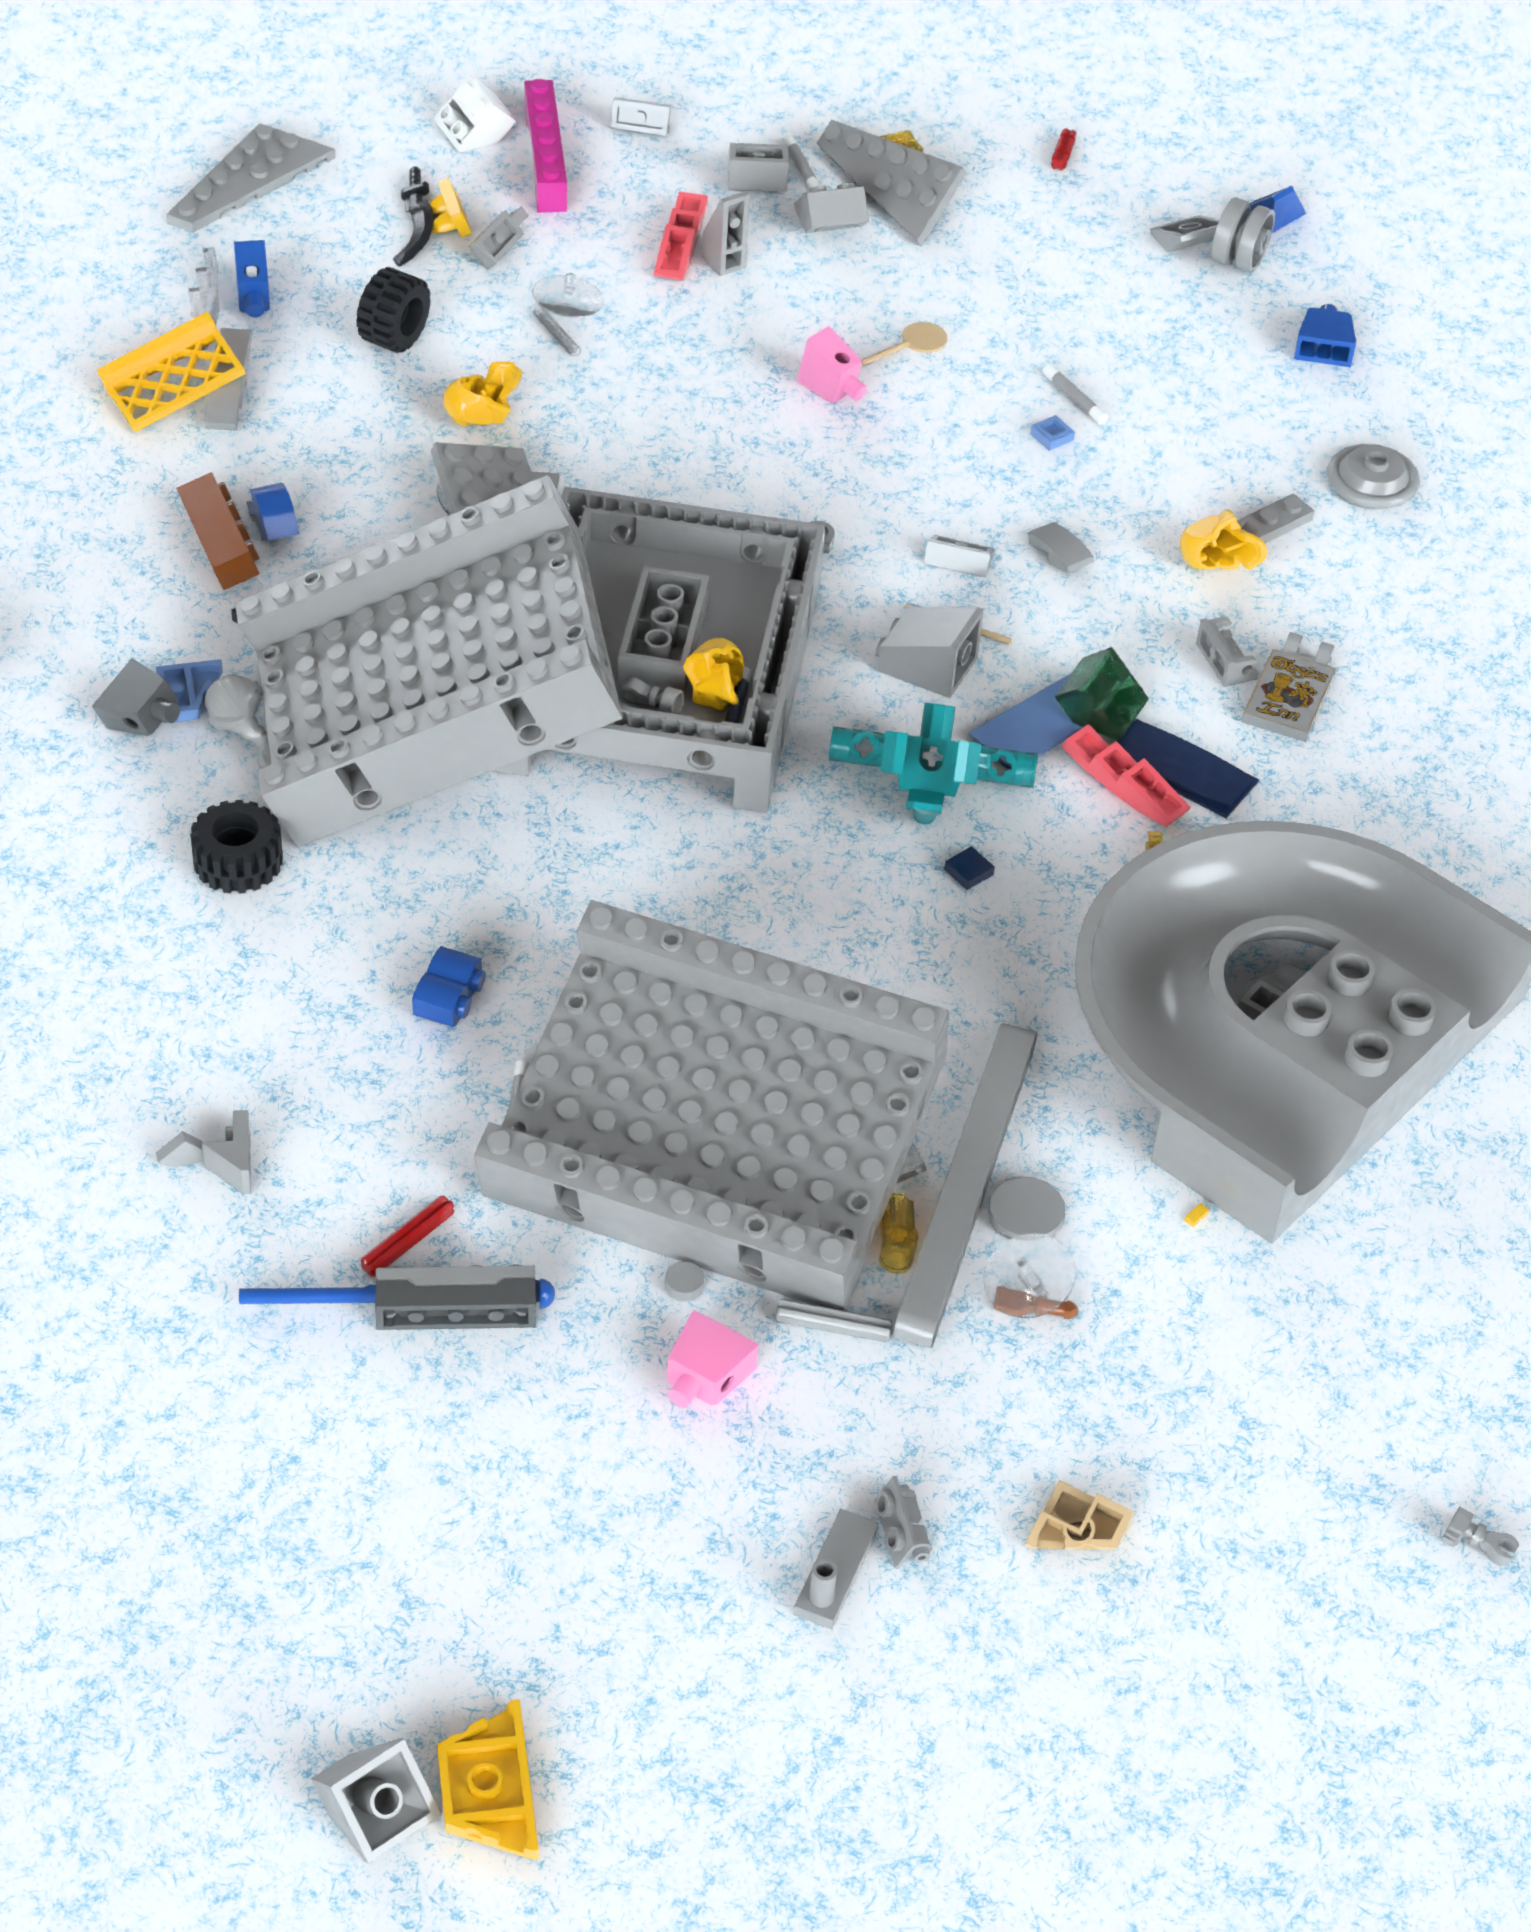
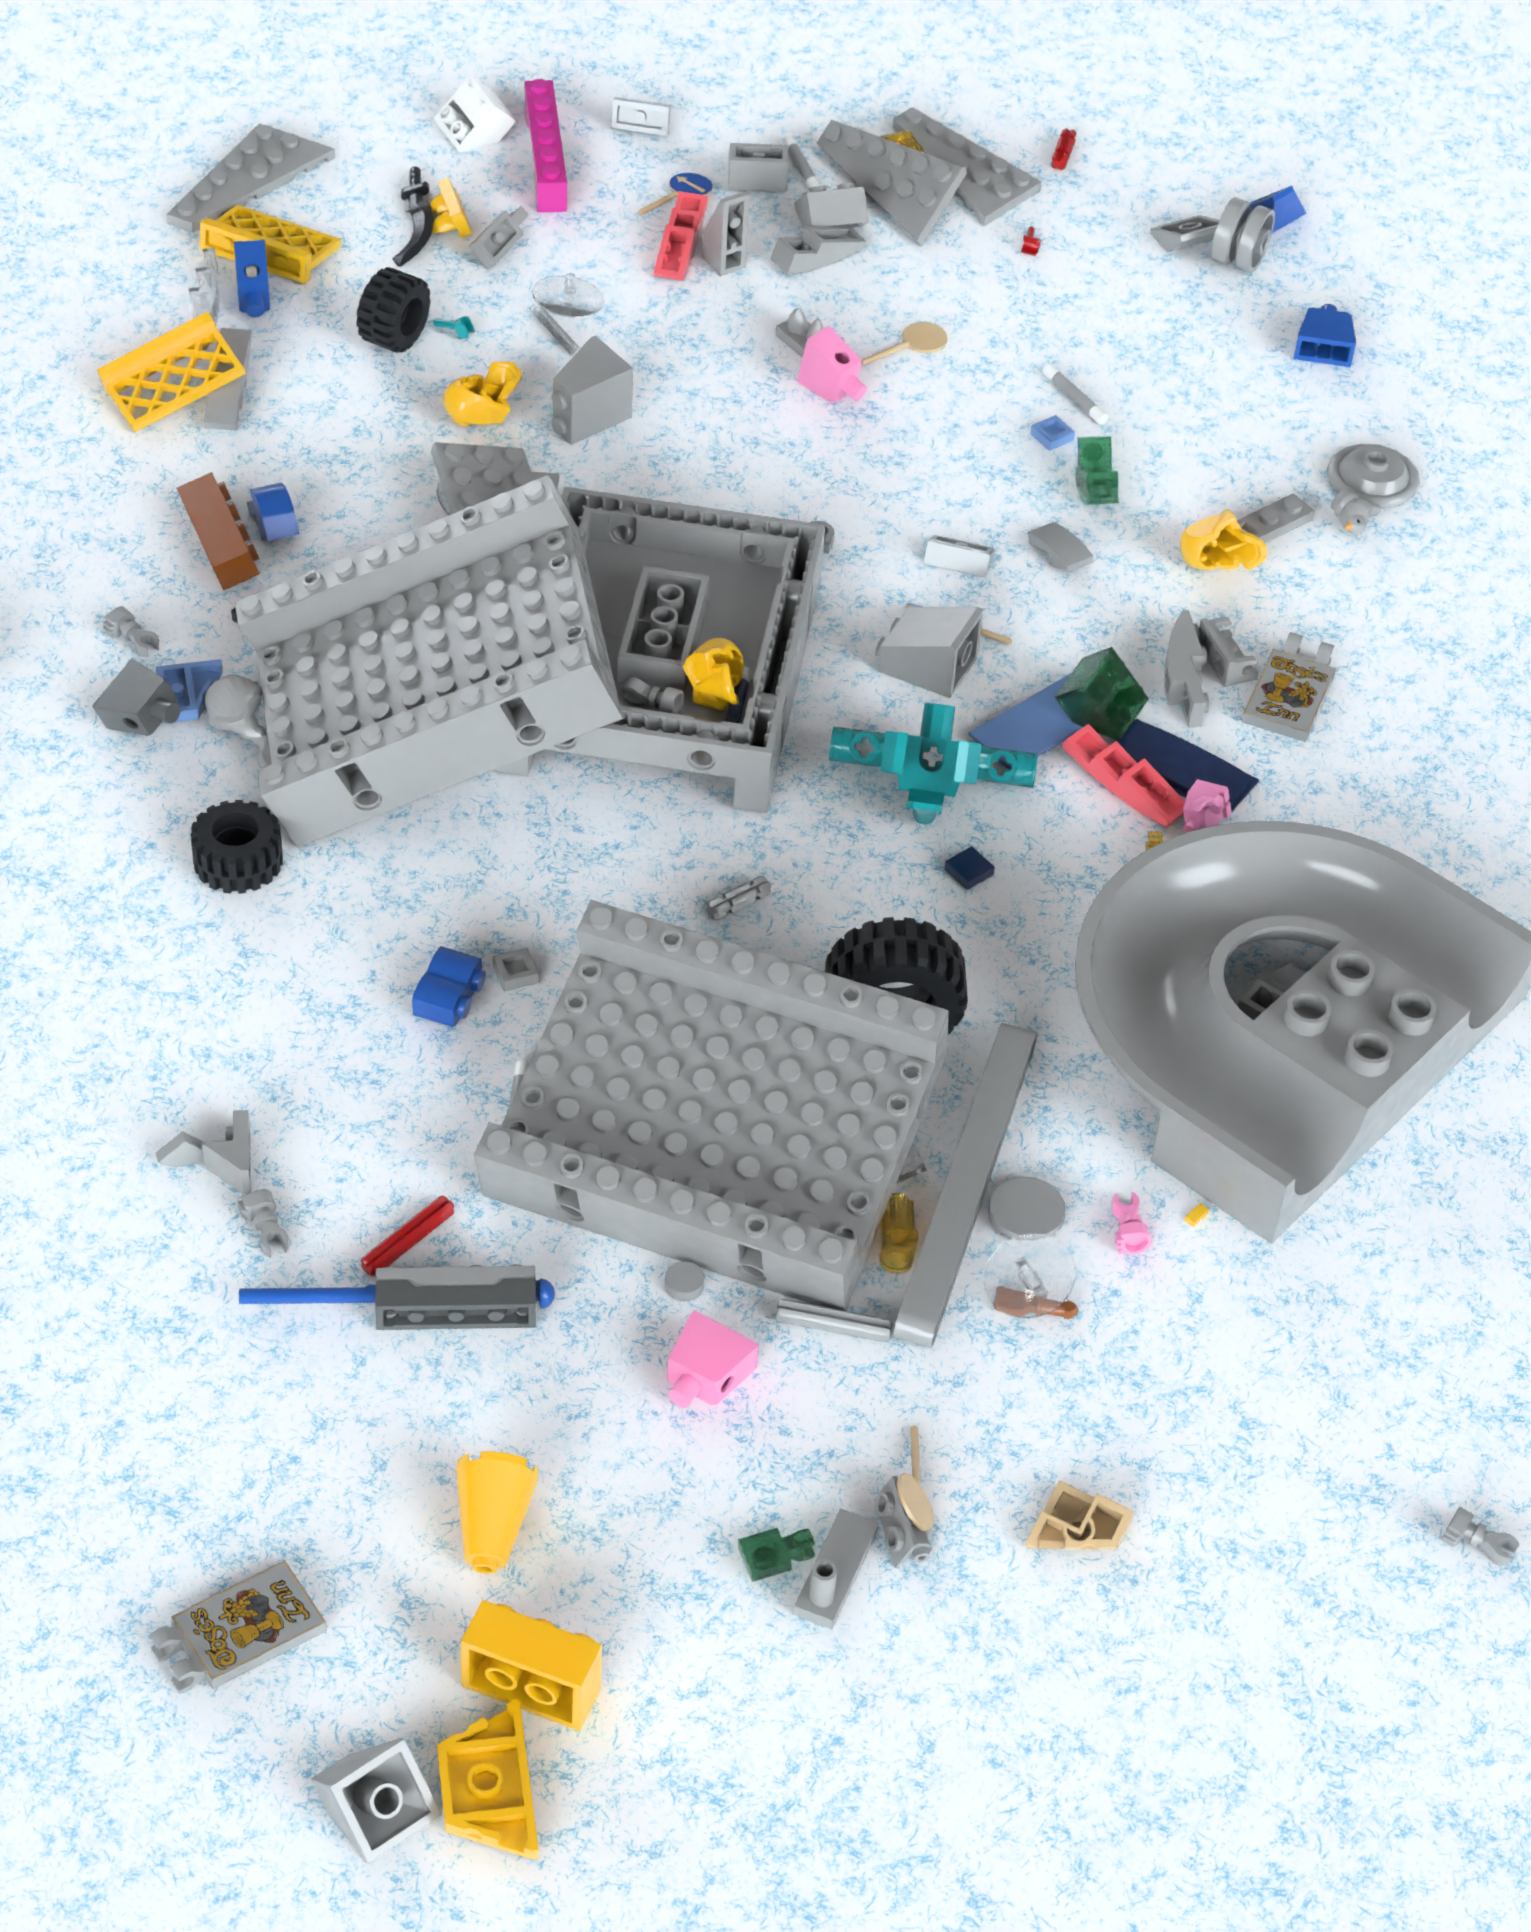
(122, 623): none -> light grey piece
(239, 1629): none -> light grey tile
(260, 1209): none -> light grey piece
(281, 255): none -> yellow fence
(461, 325): none -> teal hand
(492, 1506): none -> yellow cone
(515, 969): none -> light grey tile
(531, 1661): none -> yellow brick
(591, 392): none -> light grey slope
(682, 182): none -> blue piece
(738, 897): none -> light grey axle
(770, 1554): none -> clear green plate
(797, 330): none -> light grey tile
(816, 248): none -> light grey slope
(905, 954): none -> black tyre
(910, 1491): none -> tan piece
(990, 182): none -> light grey wing
(1031, 244): none -> red hand
(1094, 475): none -> clear green brick
(1132, 1234): none -> bright pink piece
(1183, 670): none -> light grey slope
(1205, 805): none -> bright pink piece
(1353, 511): none -> light grey animal

